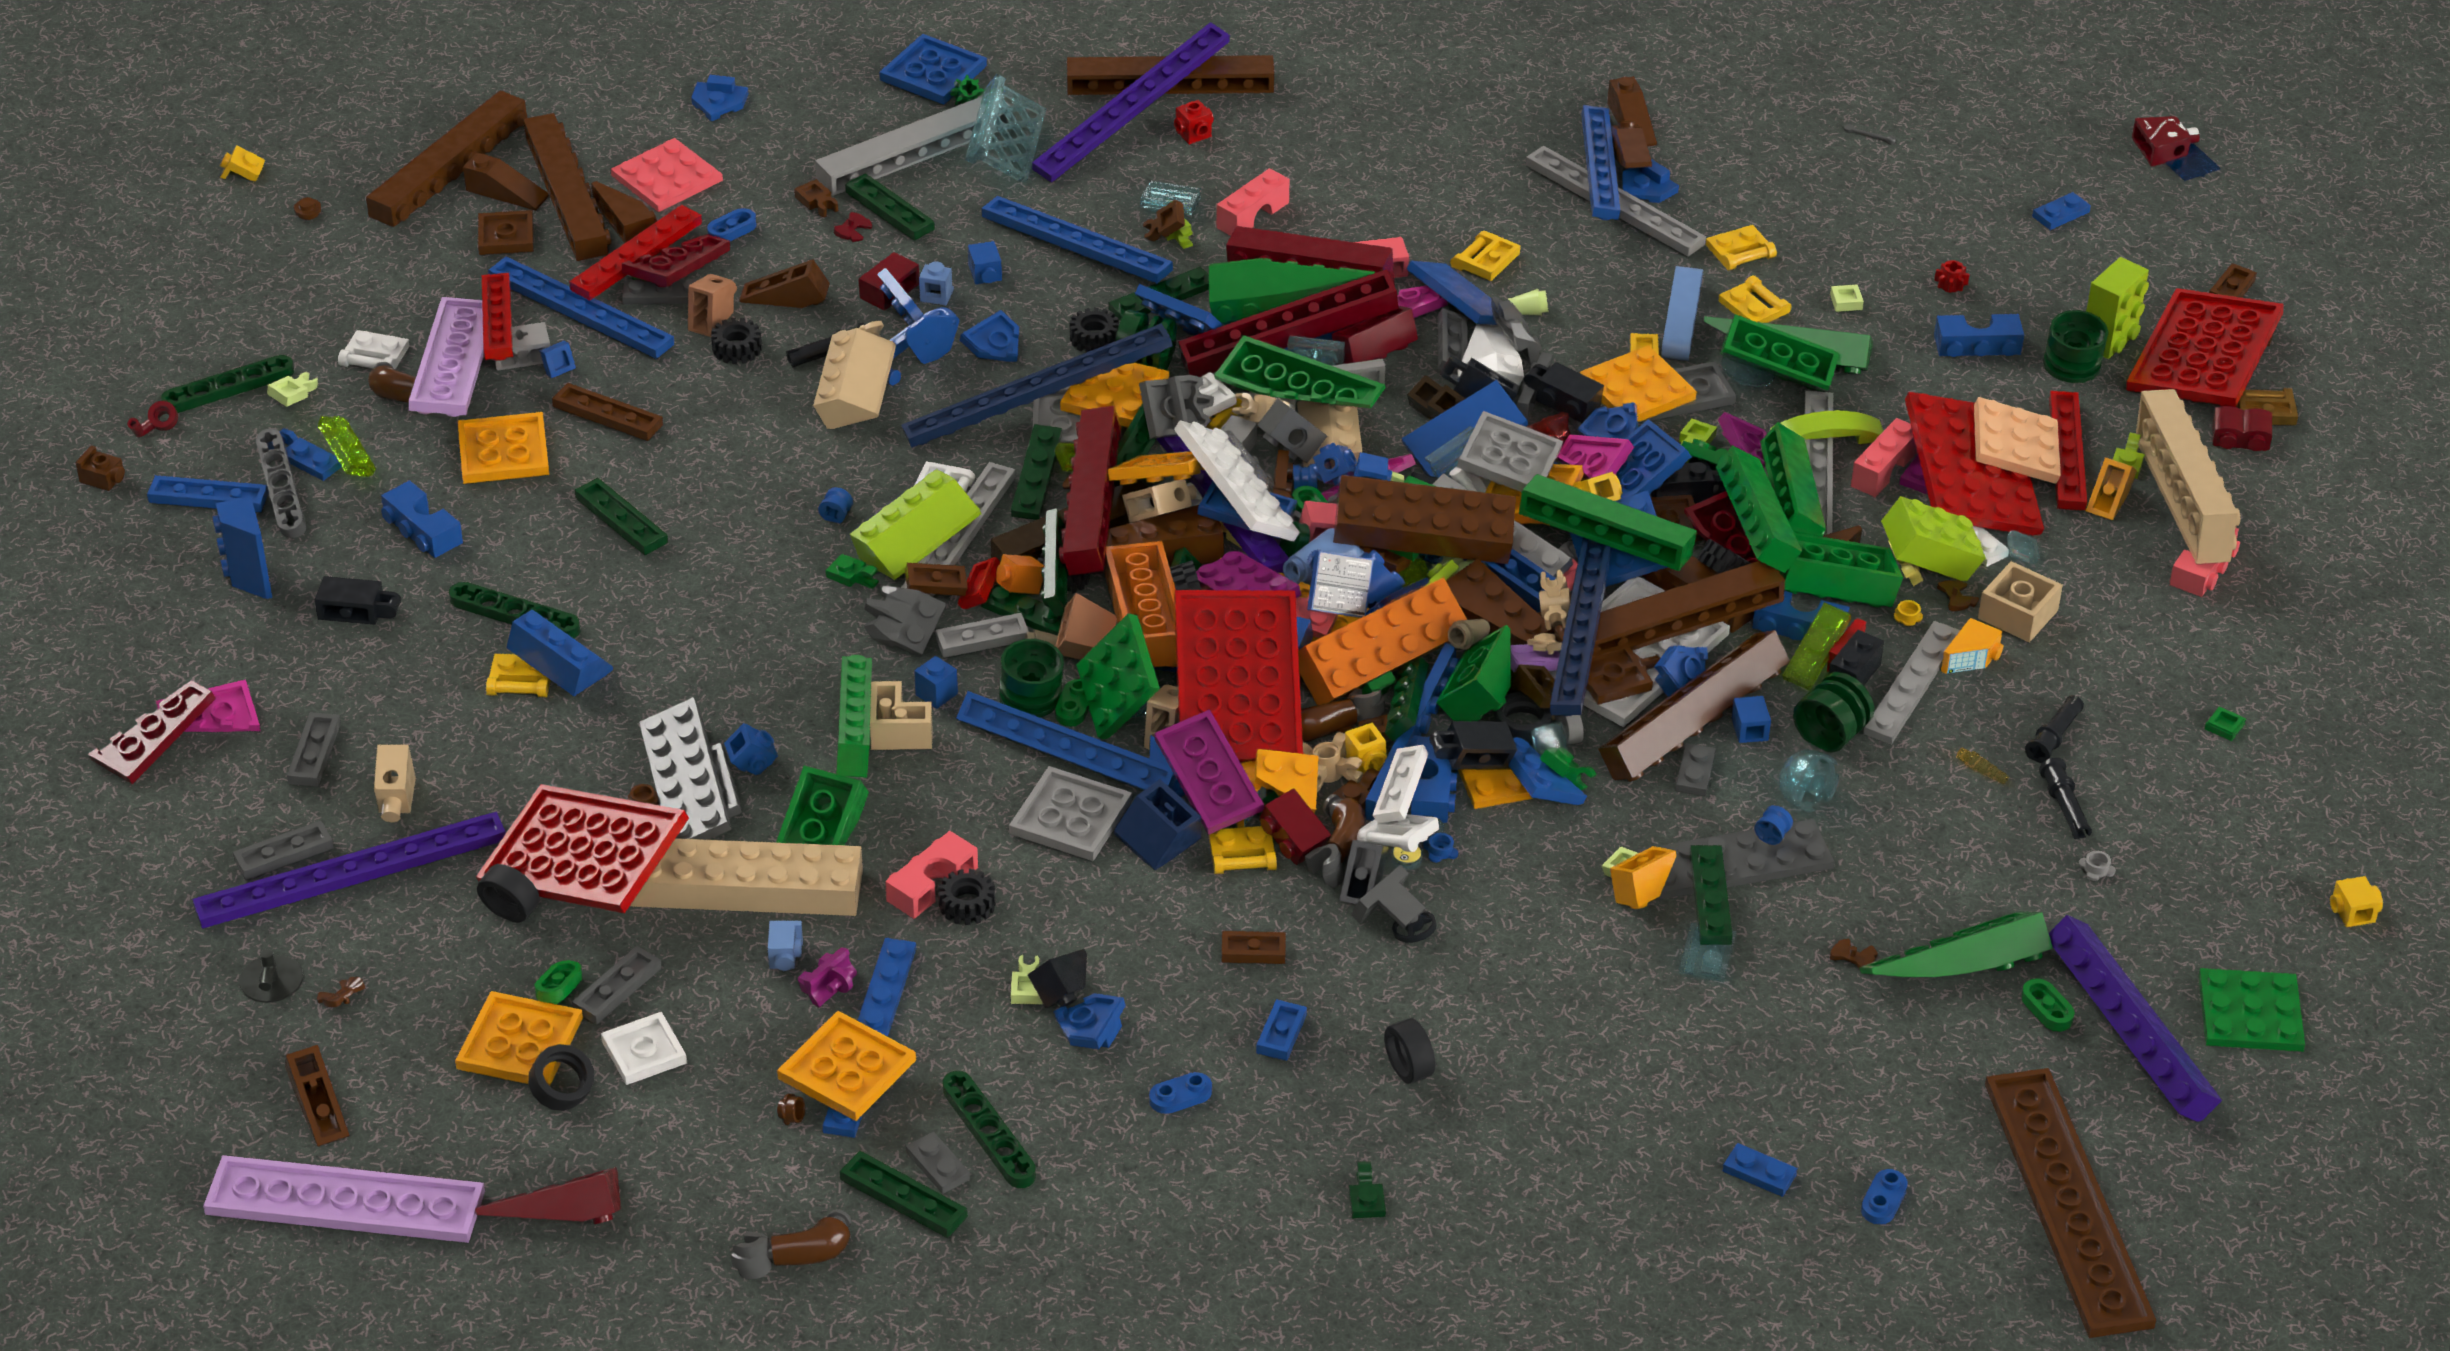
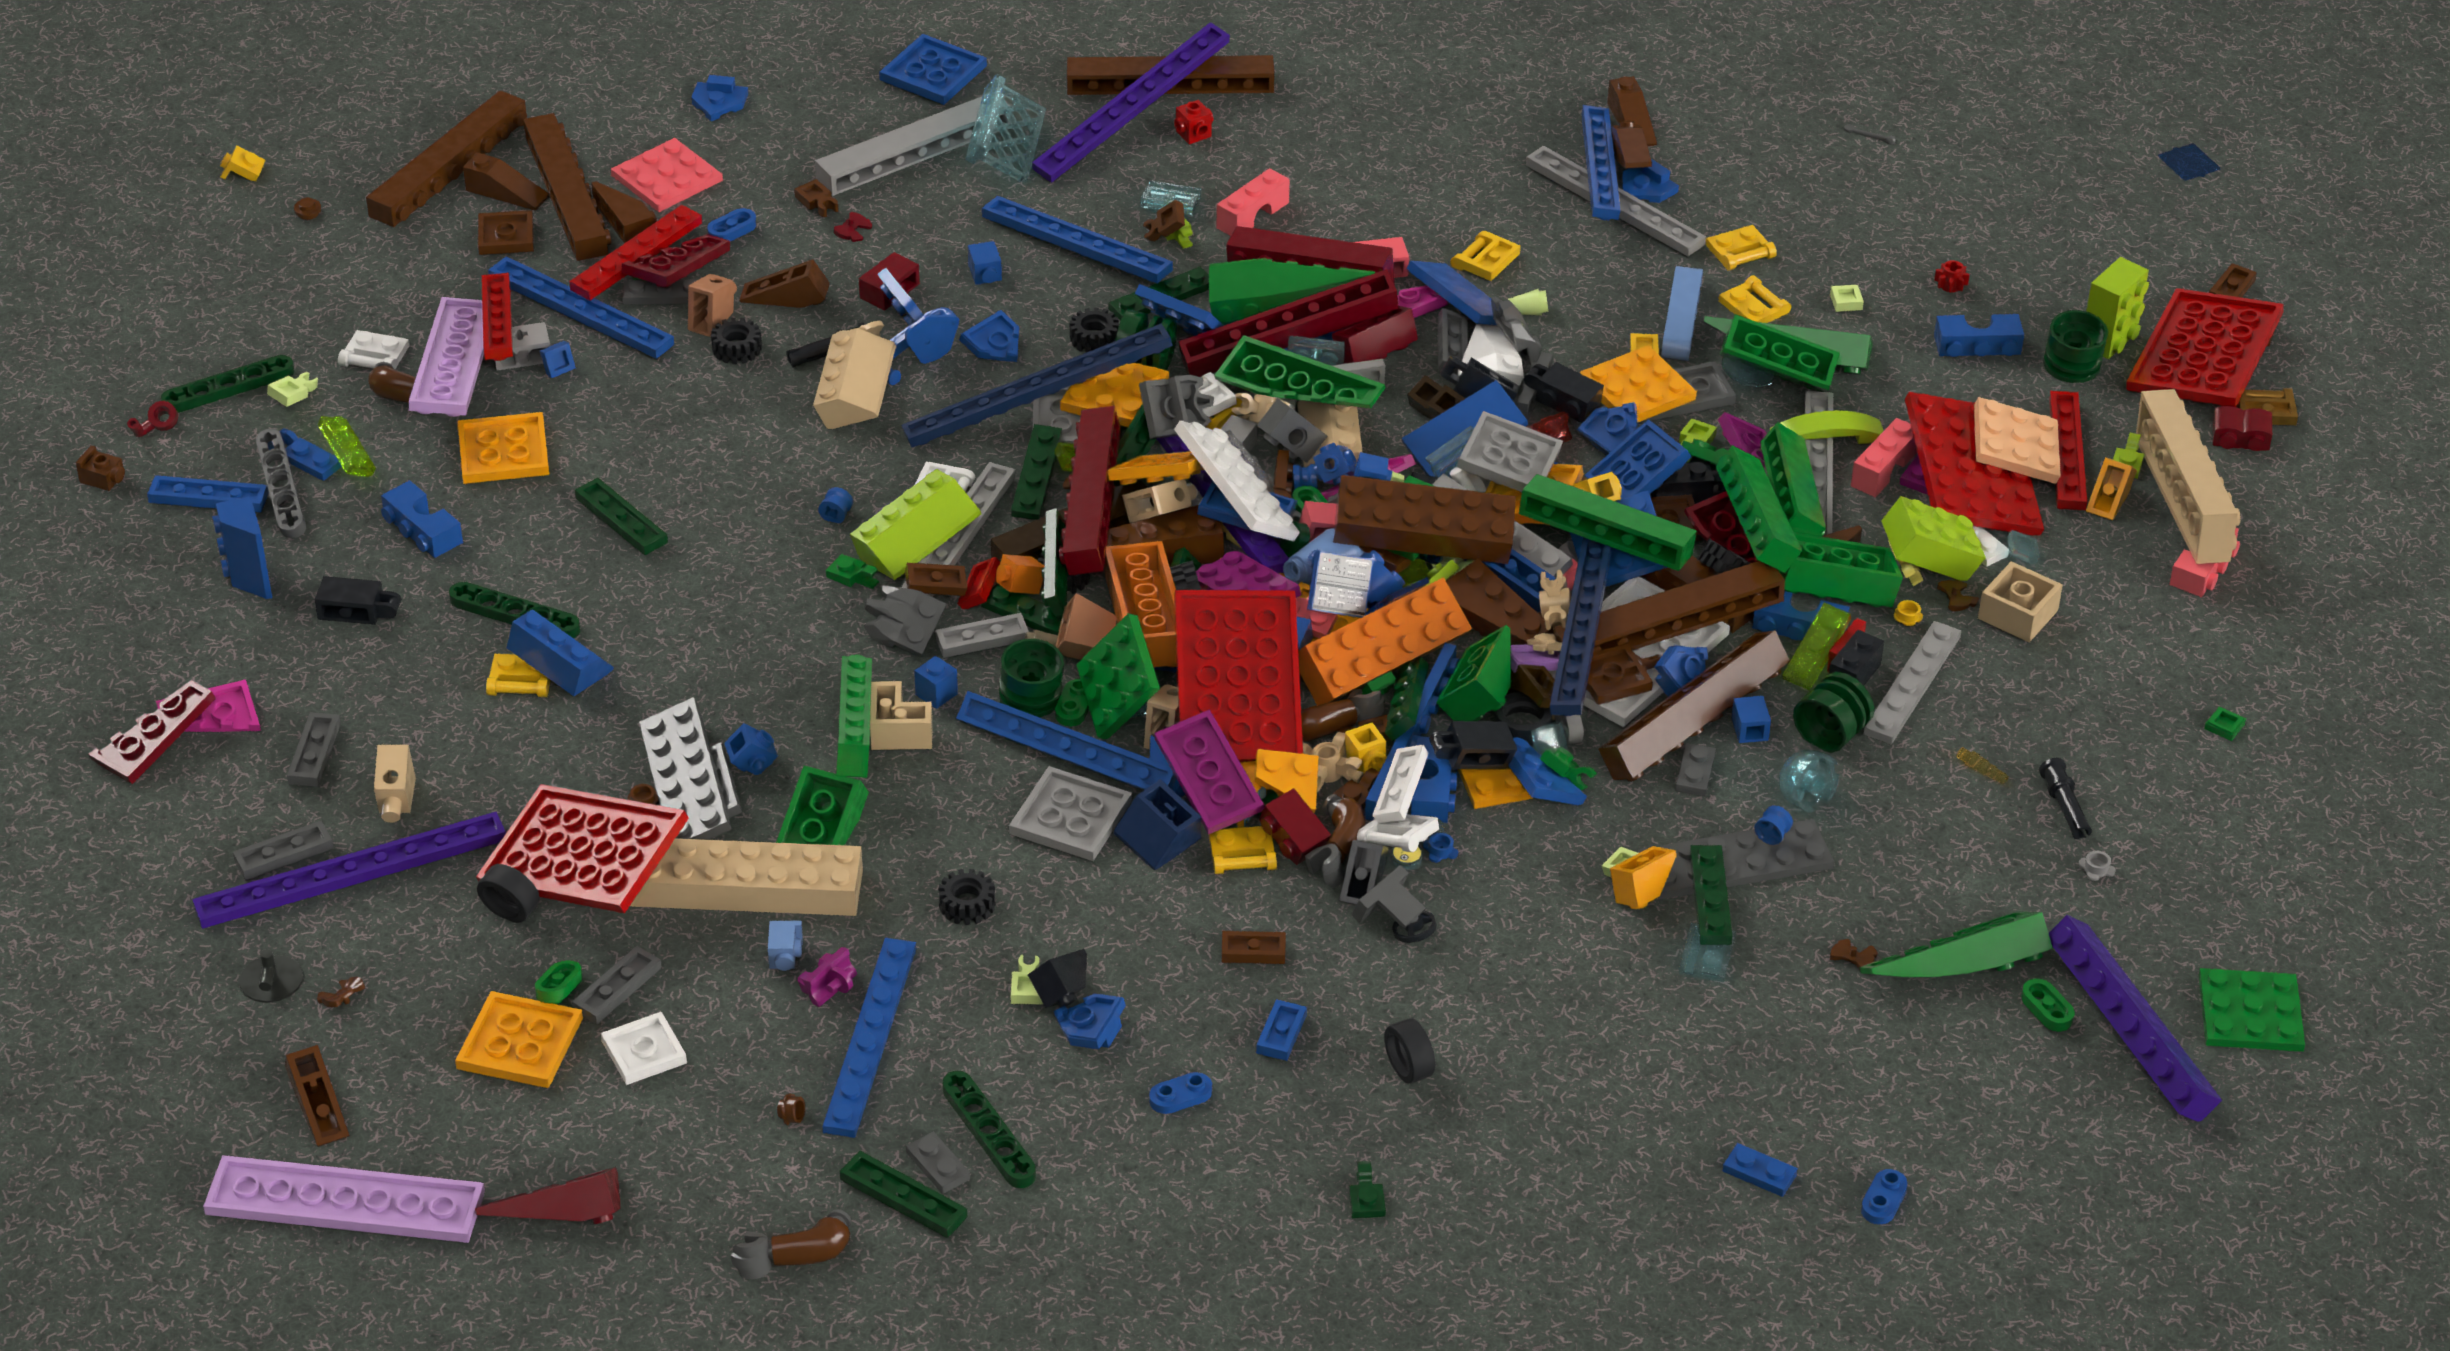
(551, 1097): black tyre -> none
(607, 411): reddish brown plate -> none
(846, 1065): light orange plate -> none
(889, 206): dark green plate -> none
(912, 886): coral arch -> none
(935, 278): medium blue brick -> none
(968, 84): green gear -> none
(1467, 632): dark tan cone -> none
(1595, 454): dark pink wing -> none
(1972, 648): light orange slope -> none
(2050, 735): black pin -> none
(2061, 211): blue plate -> none
(2070, 1203): reddish brown plate -> none
(2163, 138): dark red torso -> none
(2356, 901): yellow brick -> none

